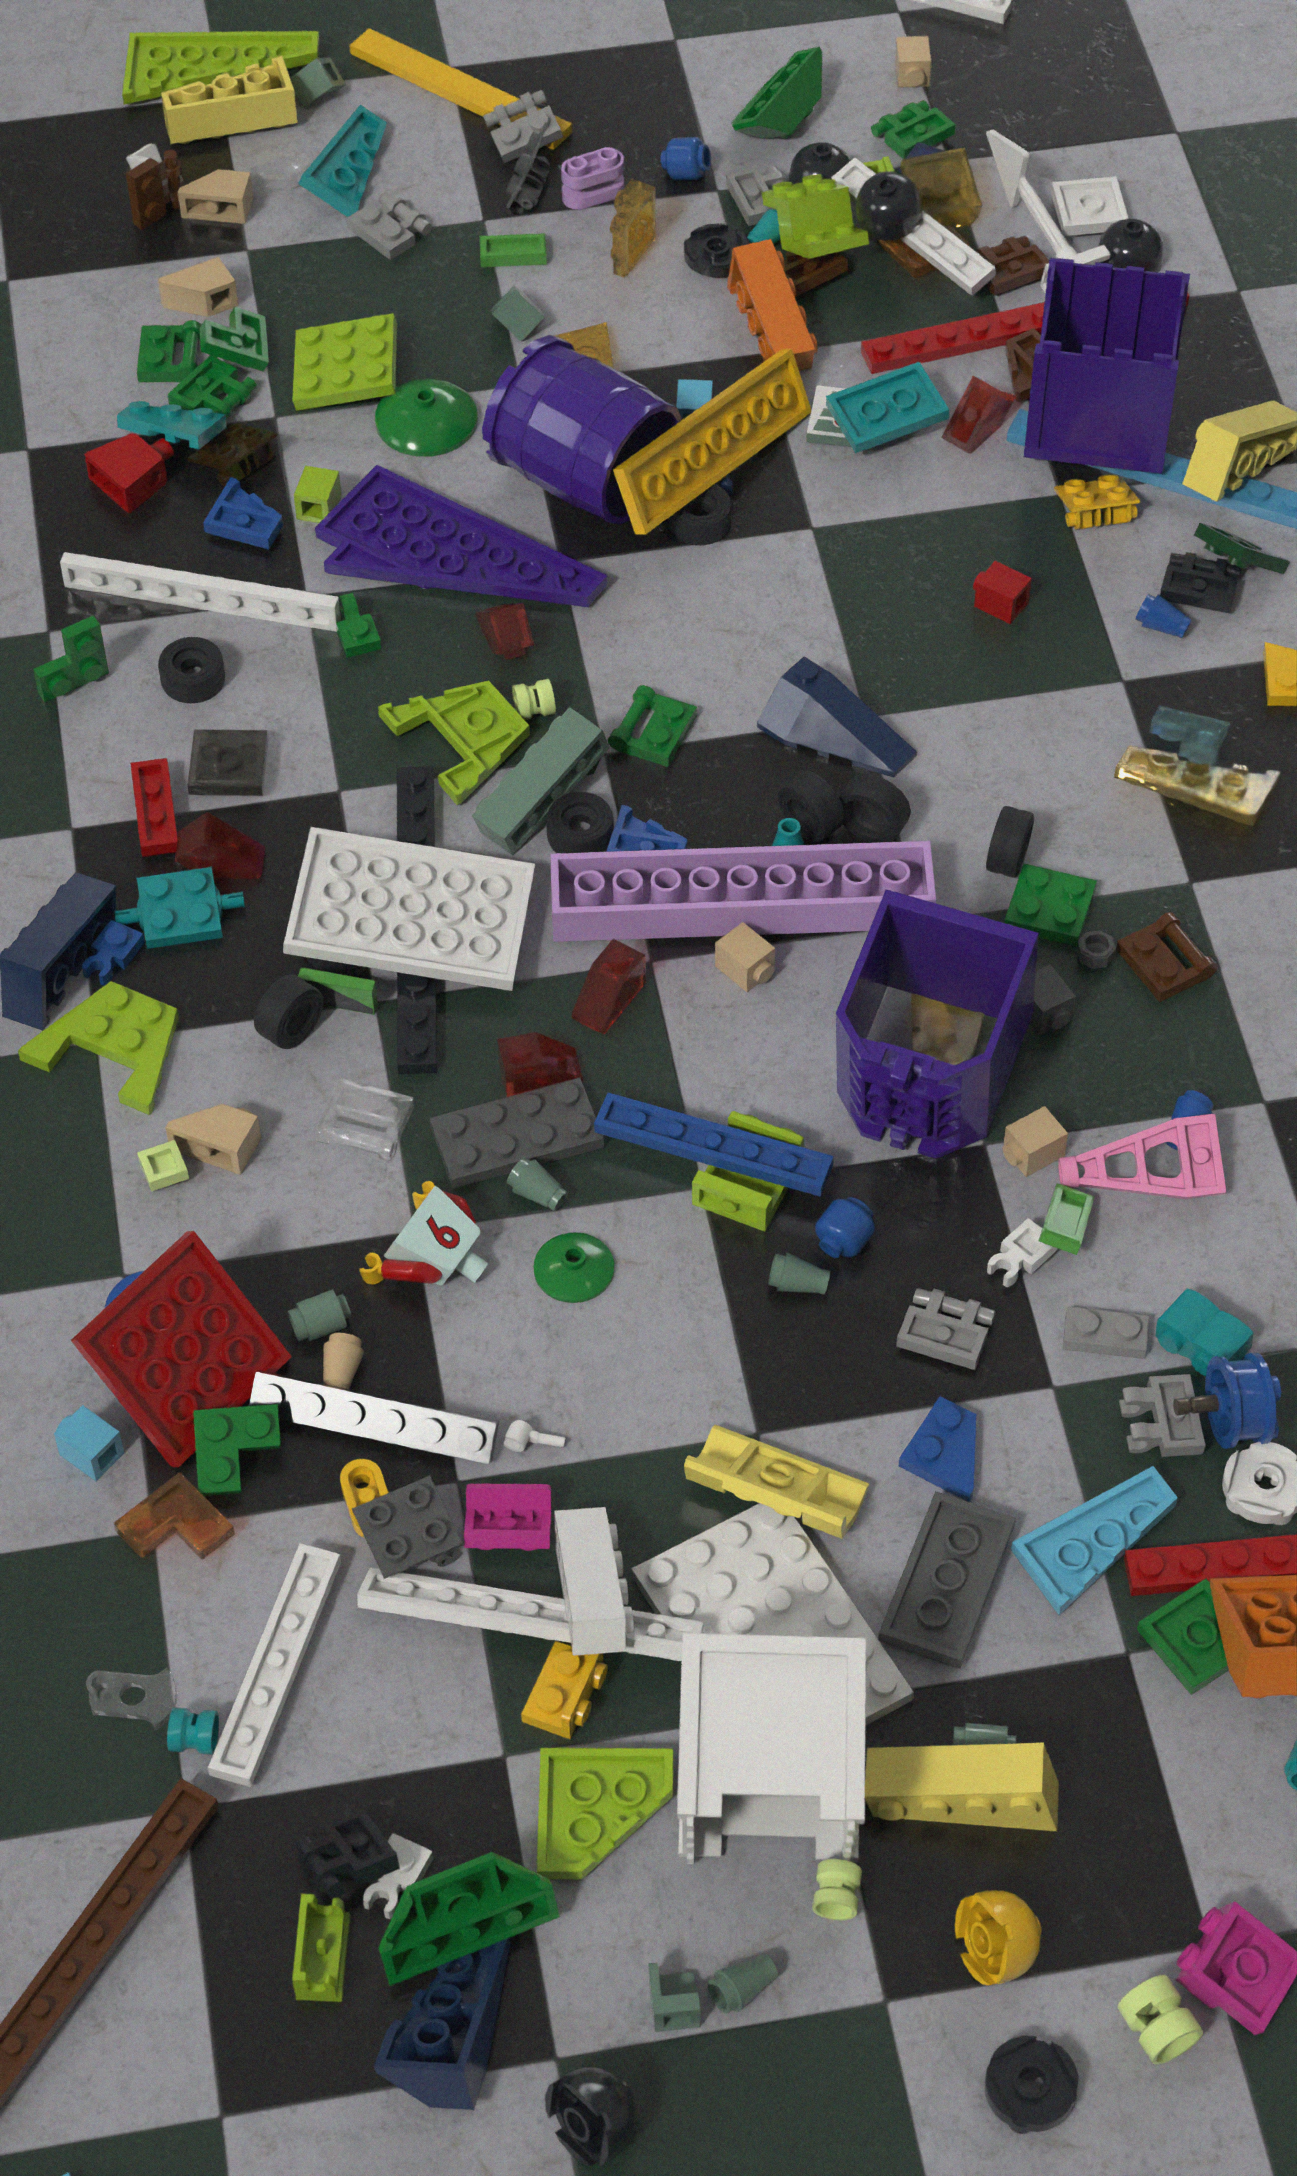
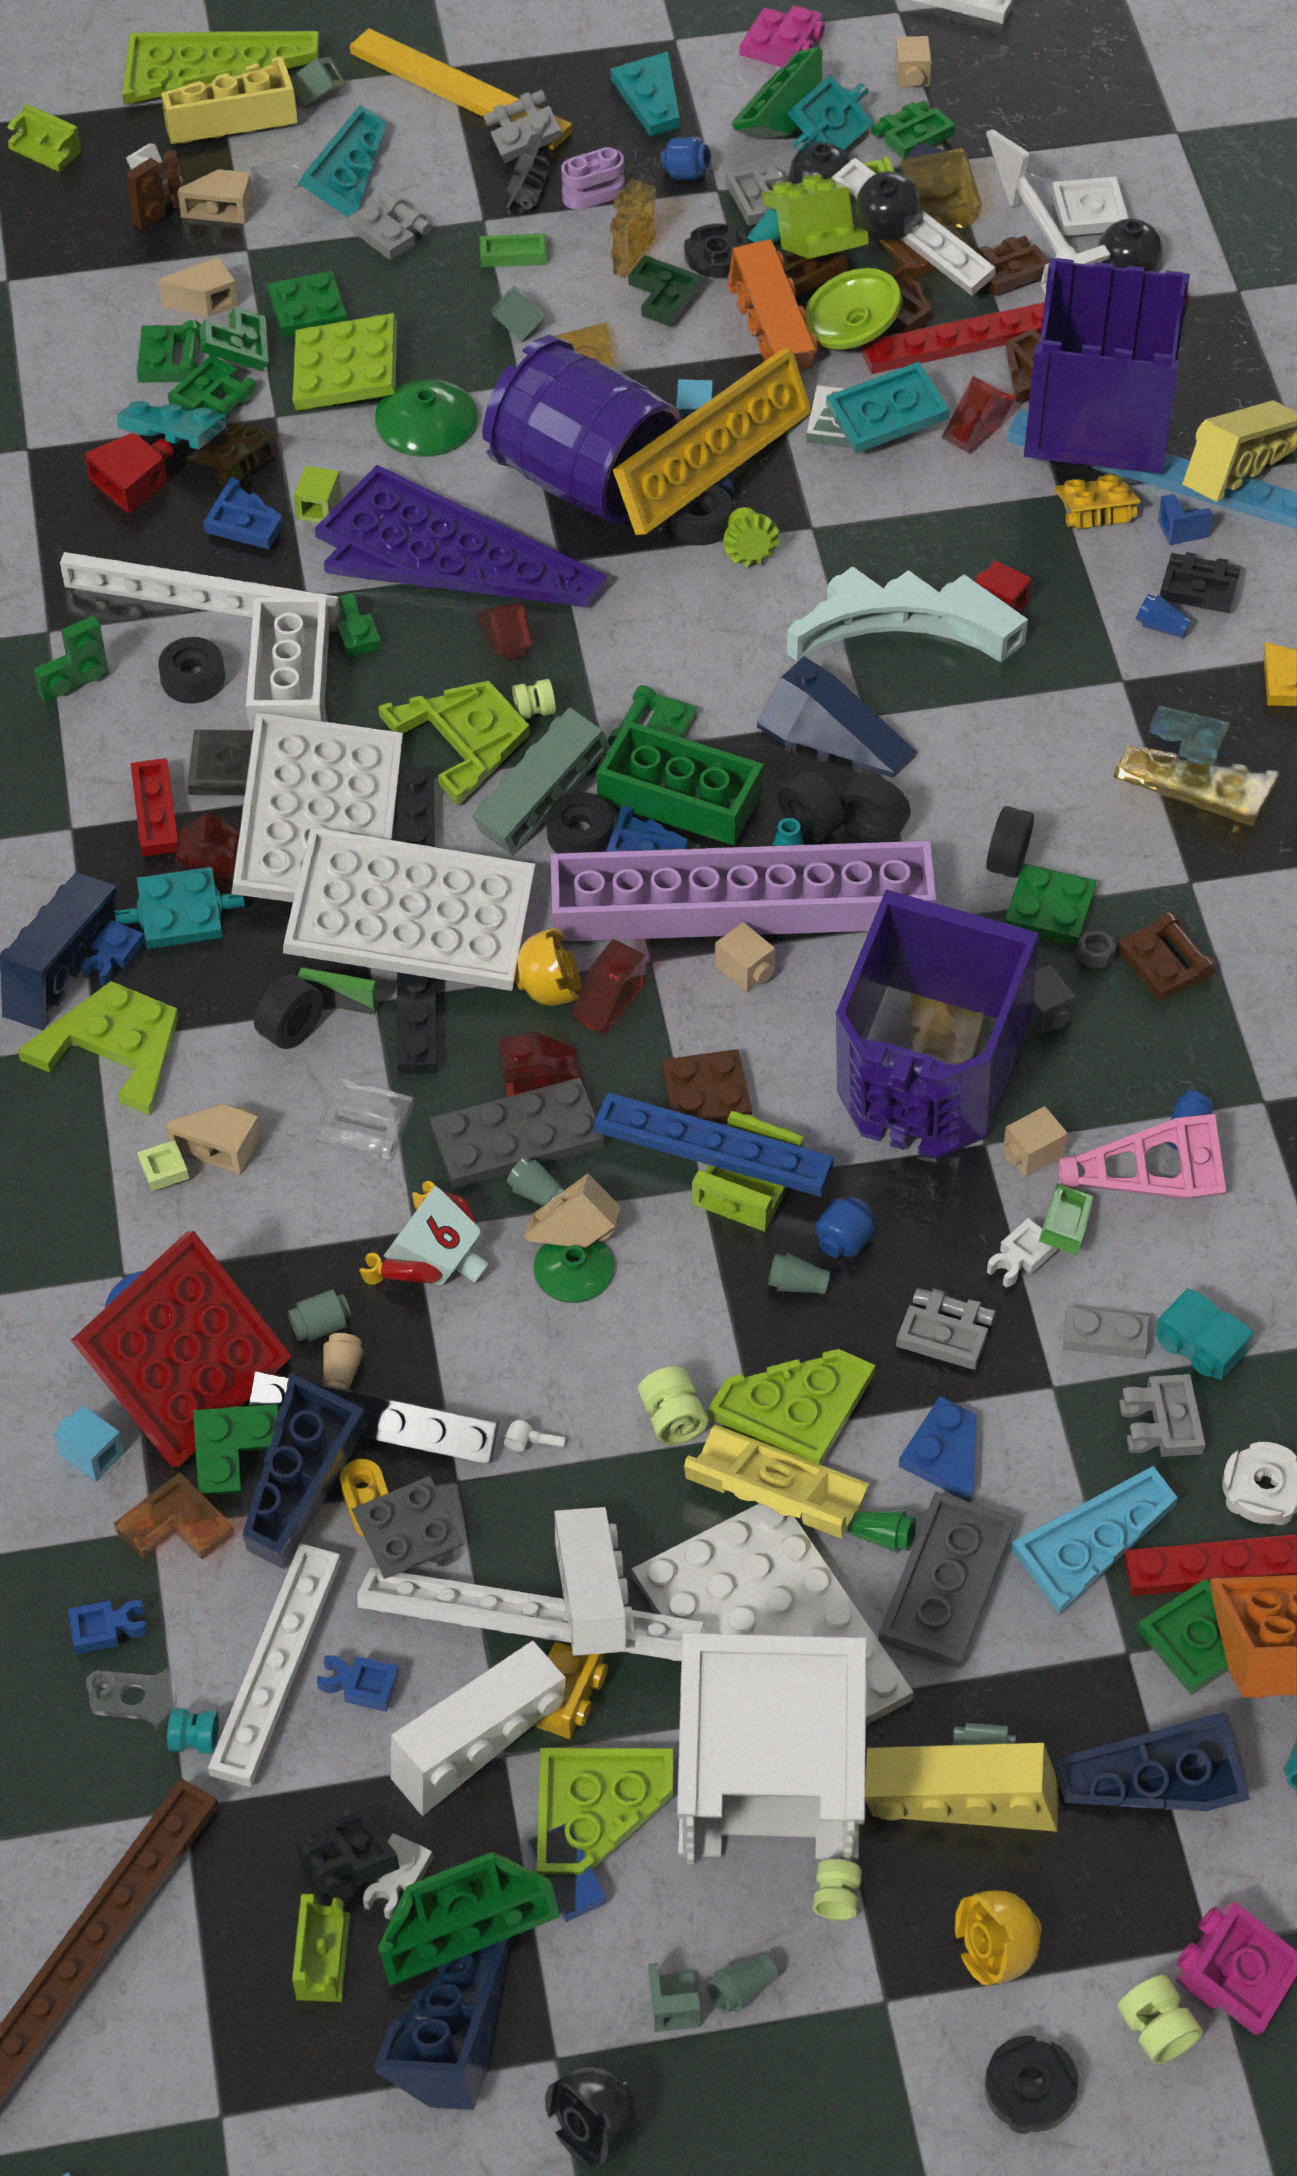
(44, 138): none -> lime hinge
(97, 1625): none -> blue plate
(288, 658): none -> white brick
(301, 1465): none -> dark blue wedge
(306, 302): none -> green plate
(308, 778): none -> white plate
(365, 1684): none -> blue plate
(473, 1726): none -> white wedge
(508, 1516): dark pink bracket -> none
(547, 969): none -> yellow cylinder
(574, 1892): none -> tile
(575, 1216): none -> tan slope
(649, 92): none -> teal wing
(669, 288): none -> dark green plate
(672, 1405): none -> yellowish green wheel
(680, 782): none -> green brick
(707, 1085): none -> reddish brown plate
(750, 537): none -> lime gear
(779, 35): none -> dark pink plate
(795, 1402): none -> lime plate
(831, 115): none -> teal plate
(853, 308): none -> lime dish
(885, 1528): none -> green cone
(909, 604): none -> light aqua arch
(914, 307): none -> reddish brown wing
(1169, 1768): none -> dark blue wedge
(1182, 525): none -> blue panel
(1238, 1400): blue wheel -> none
(1240, 551): dark green wing -> none

